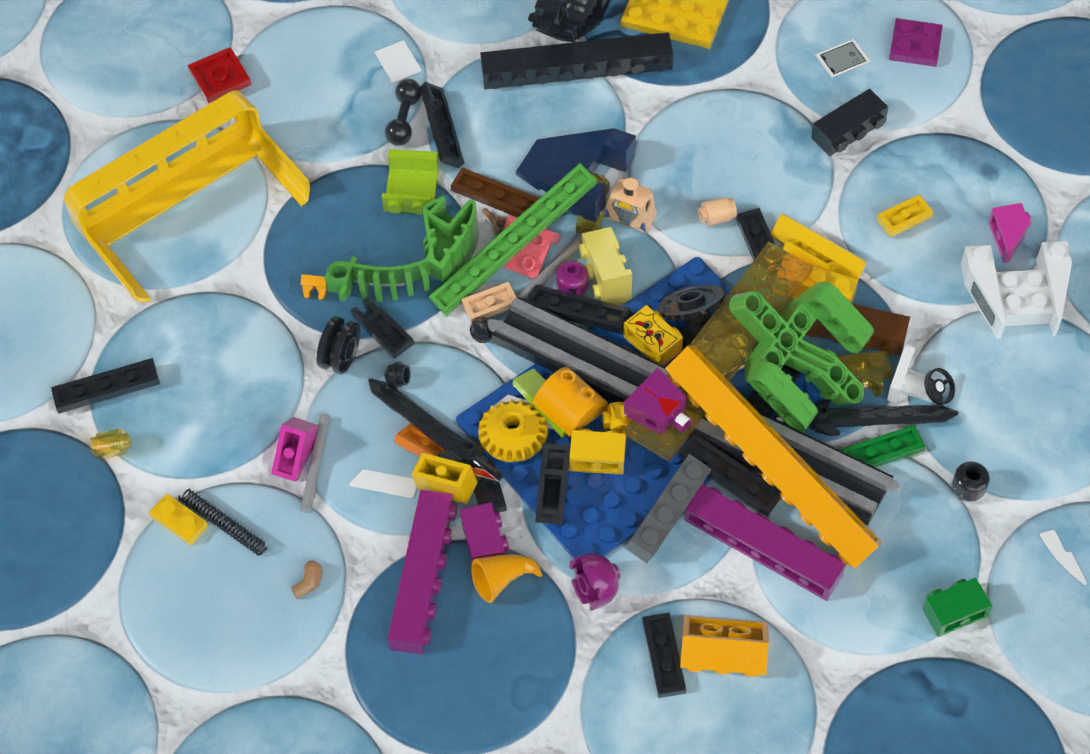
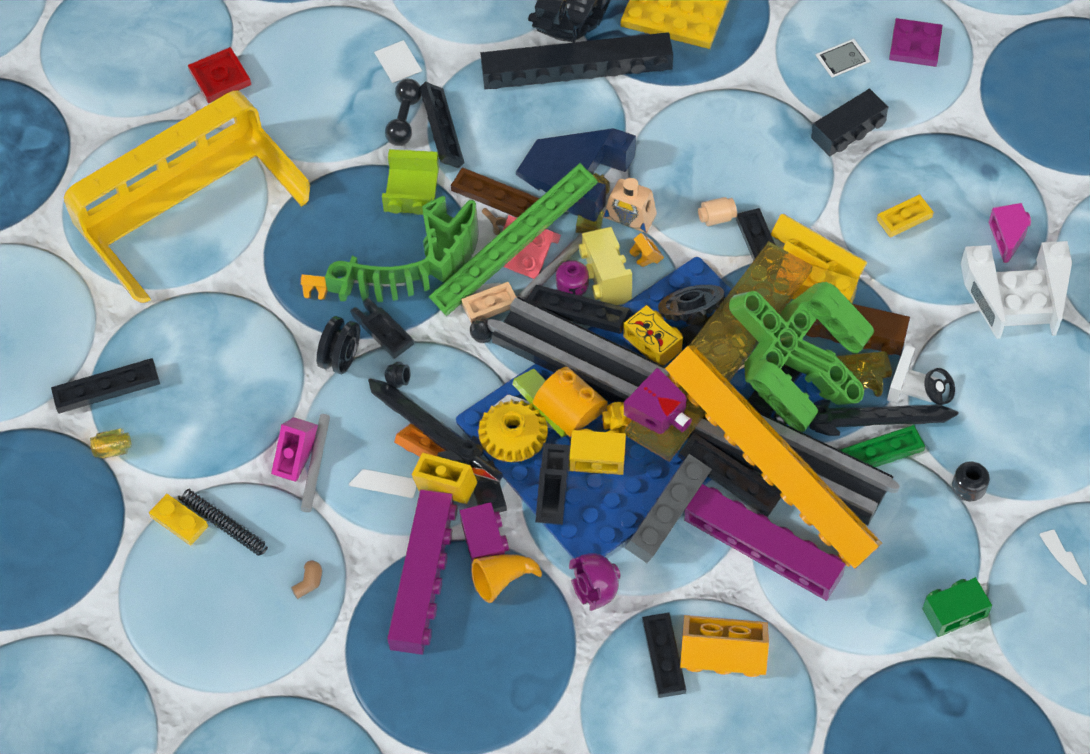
(649, 251): none -> light orange tile

